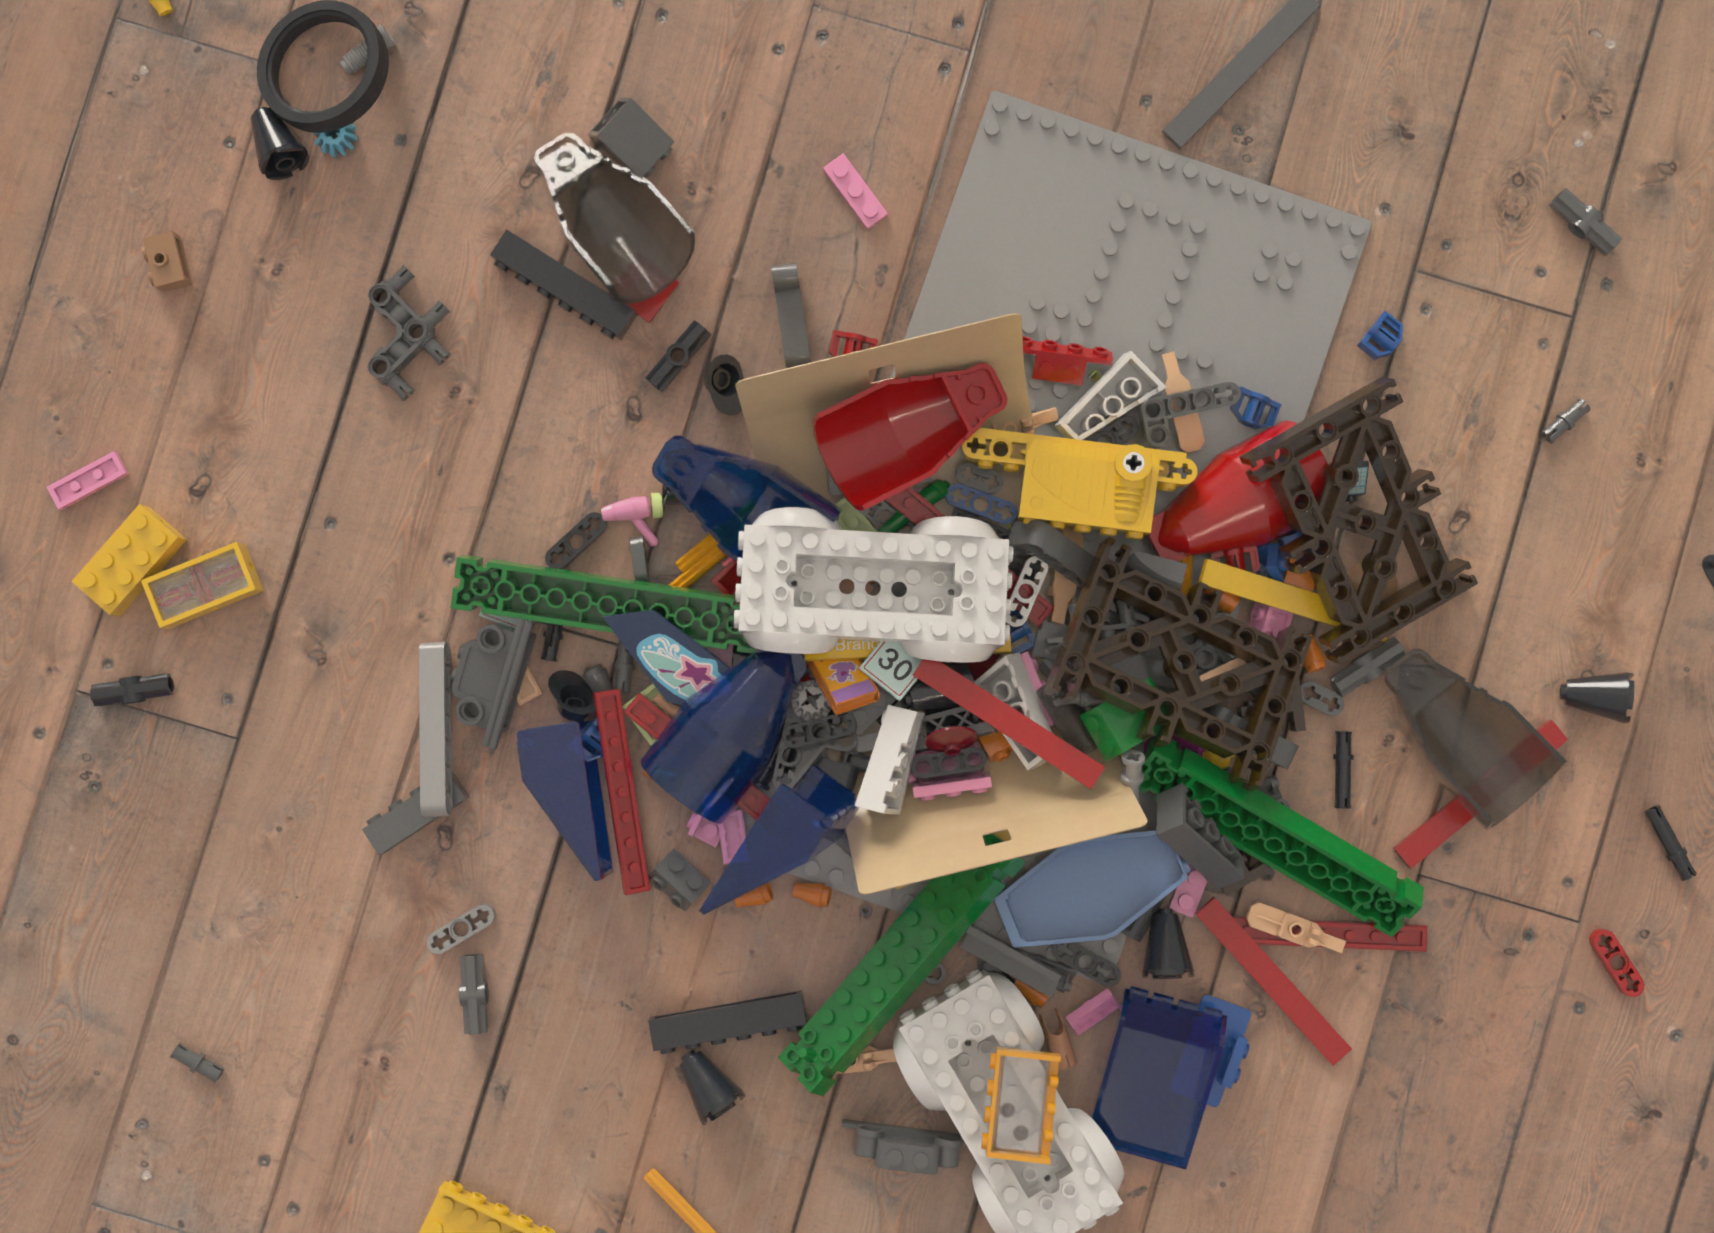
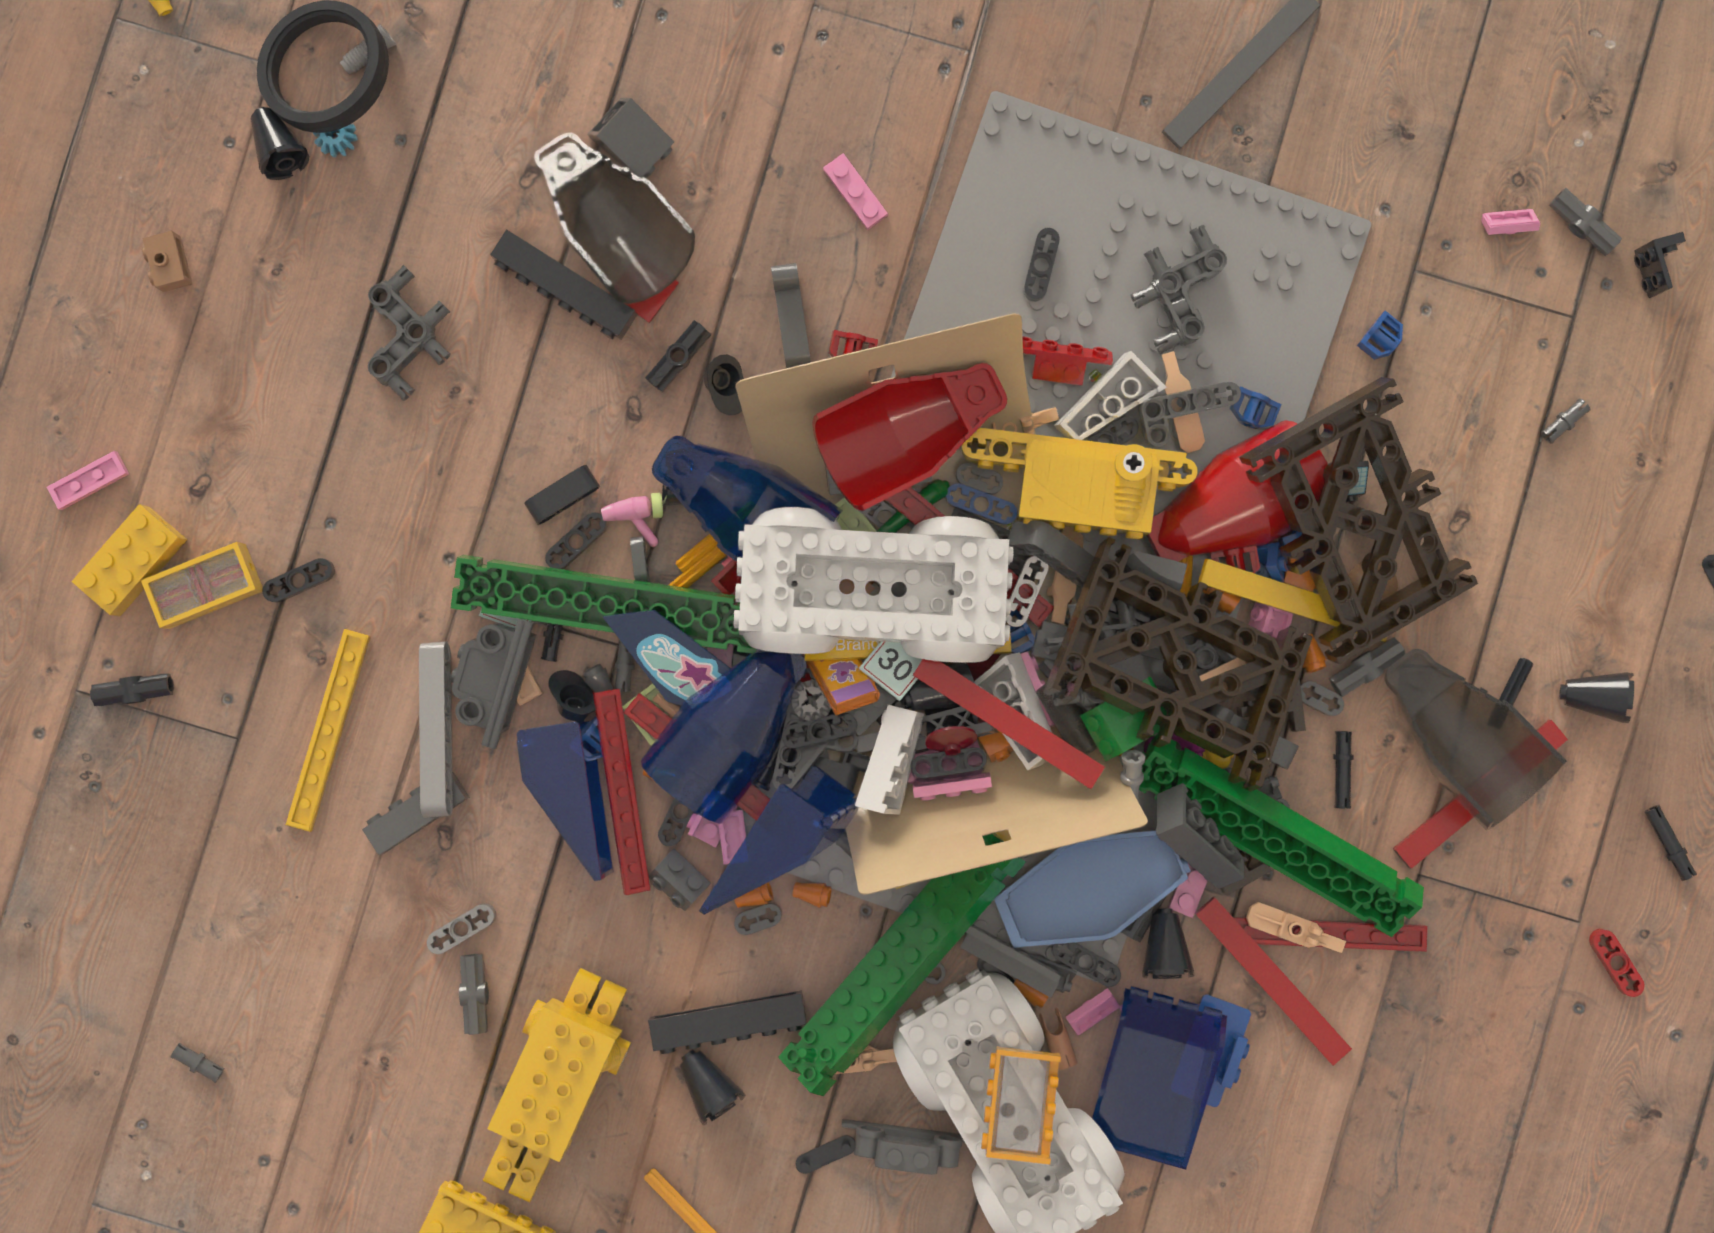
(284, 594): none -> black beam
(327, 730): none -> yellow tile
(555, 1081): none -> yellow piece
(562, 494): none -> black beam
(667, 826): none -> black beam
(760, 924): none -> dark grey beam
(825, 1154): none -> black piece
(1039, 244): none -> black beam
(1176, 301): none -> dark grey pin
(1510, 222): none -> bright pink plate
(1516, 680): none -> black axle
(1652, 263): none -> black bracket

